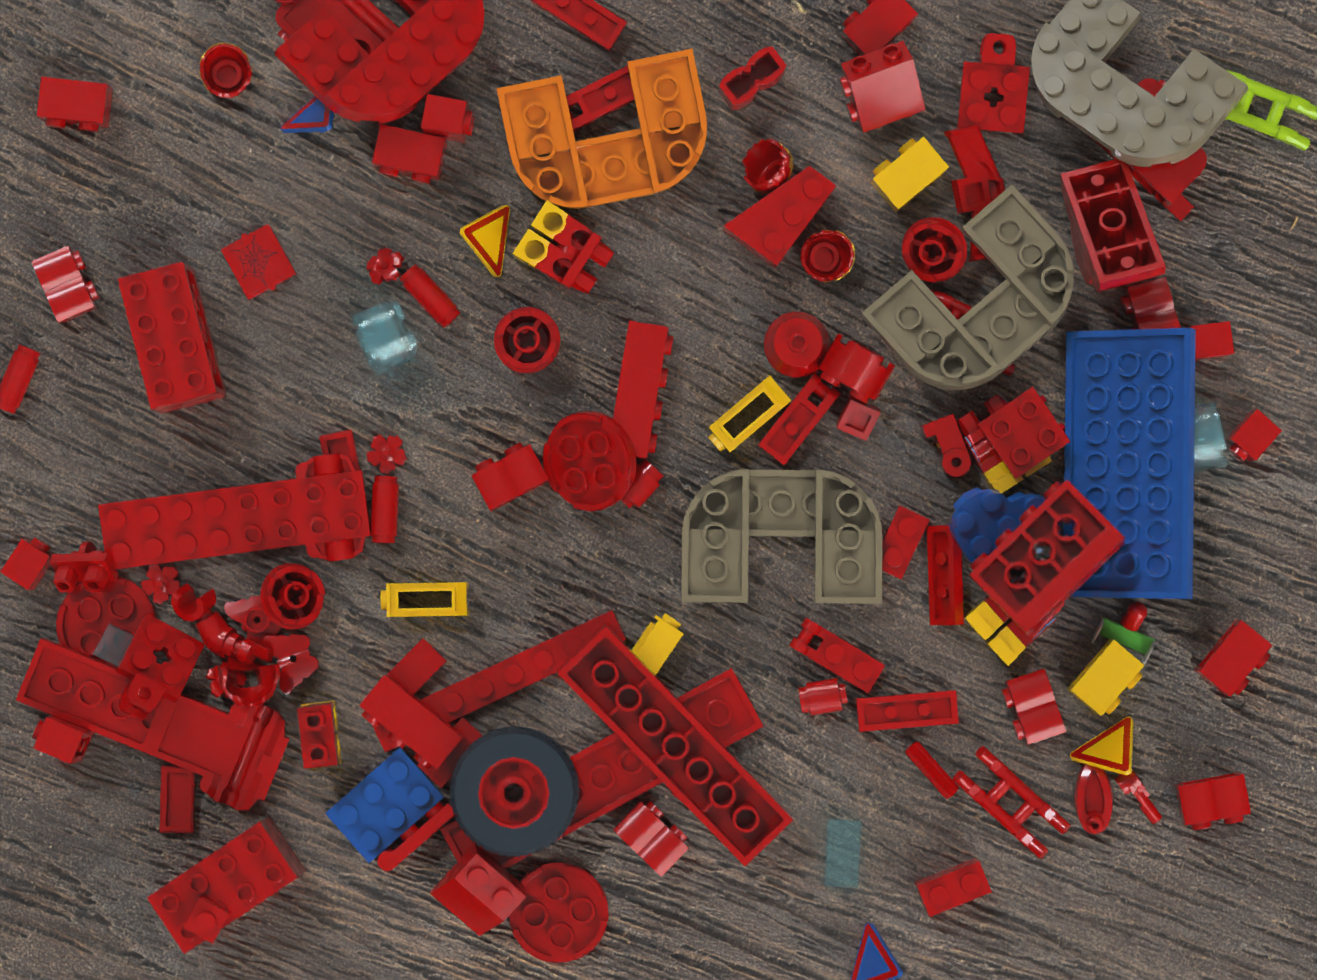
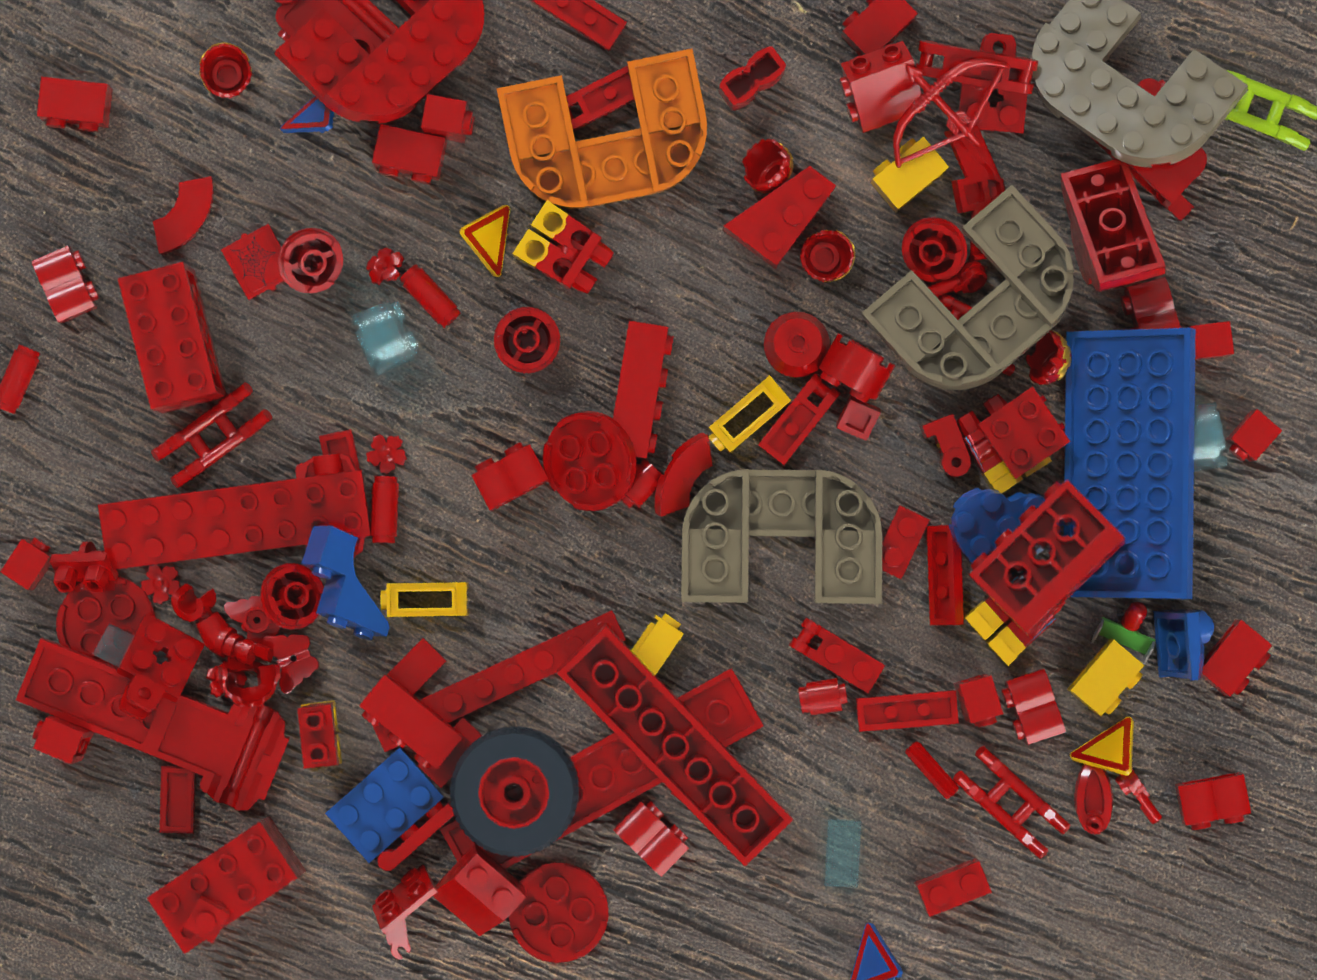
(186, 216): none -> red tile
(191, 434): none -> red piece
(310, 260): none -> red cone
(343, 597): none -> blue arch
(396, 904): none -> red plate
(678, 479): none -> red tile
(956, 120): none -> red piece
(968, 279): none -> red plate
(977, 76): none -> red plate
(978, 700): none -> red brick
(1049, 359): none -> red hair
(1181, 642): none -> blue slope

